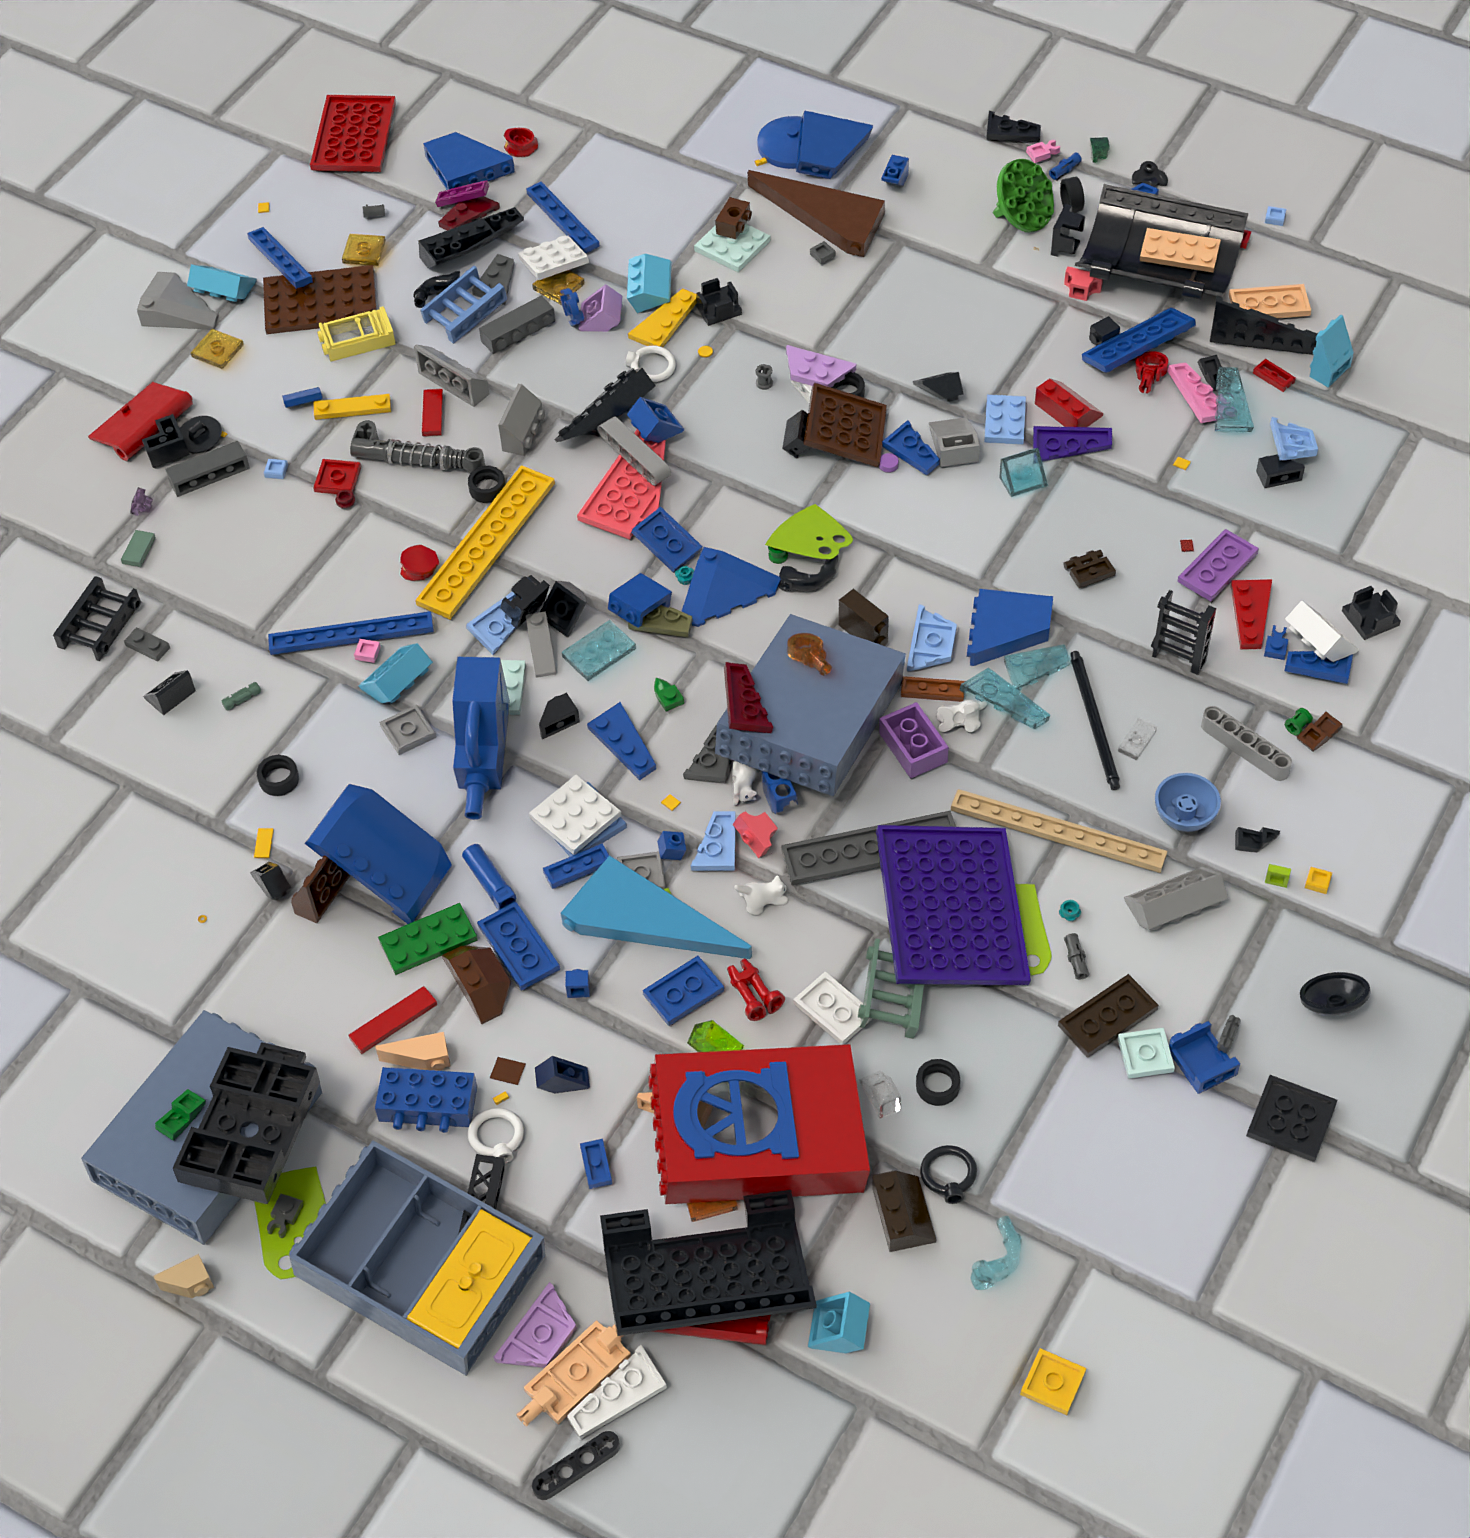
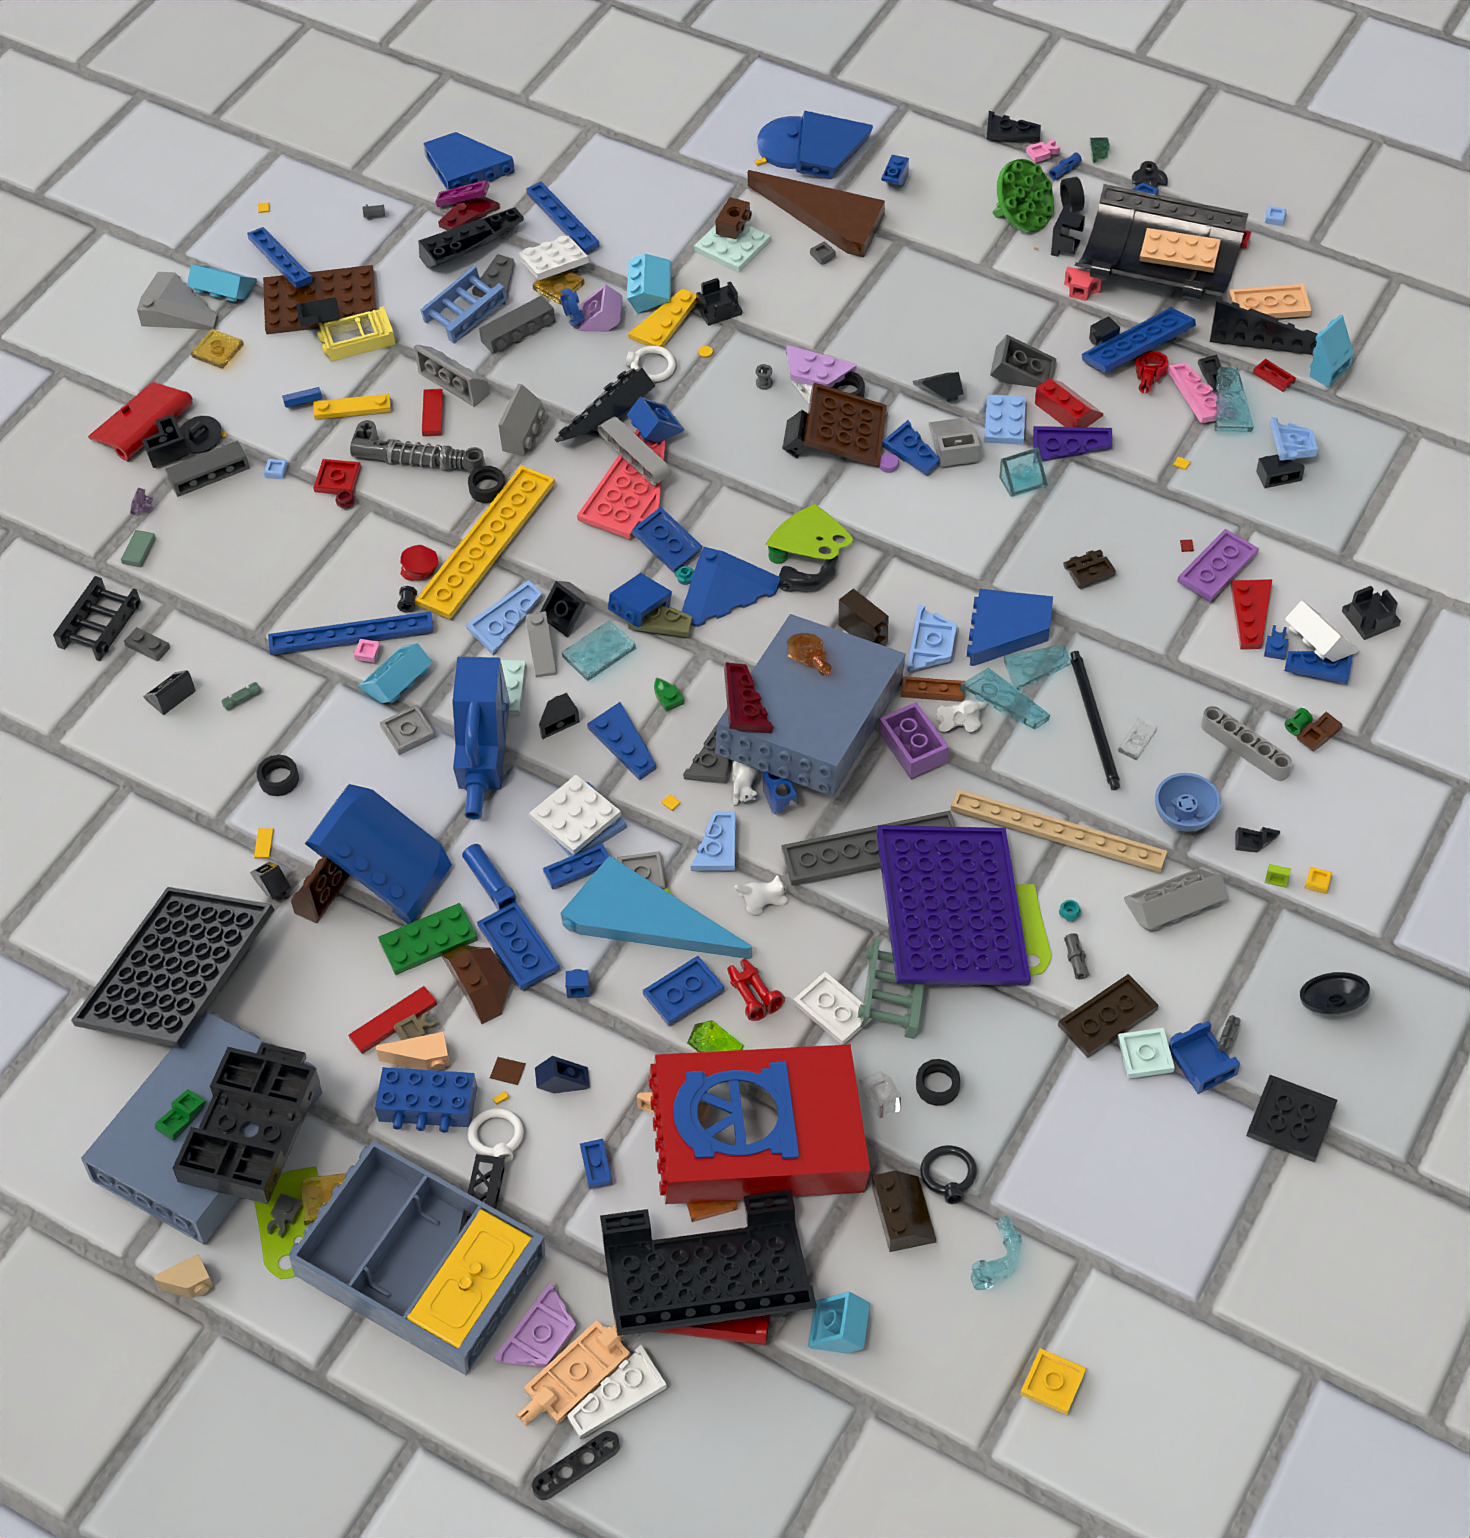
(173, 966): none -> black plate
(317, 1192): none -> clear yellow plate
(318, 311): none -> black panel
(353, 133): red plate -> none
(363, 249): clear yellow plate -> none
(406, 602): none -> black bush
(411, 1027): none -> dark tan plate
(433, 286): black piece -> none
(520, 142): red hat -> none
(529, 598): black panel -> none
(671, 845): blue plate -> none
(756, 831): coral brick -> none
(1021, 363): none -> dark grey slope
(1202, 632): black fence -> none

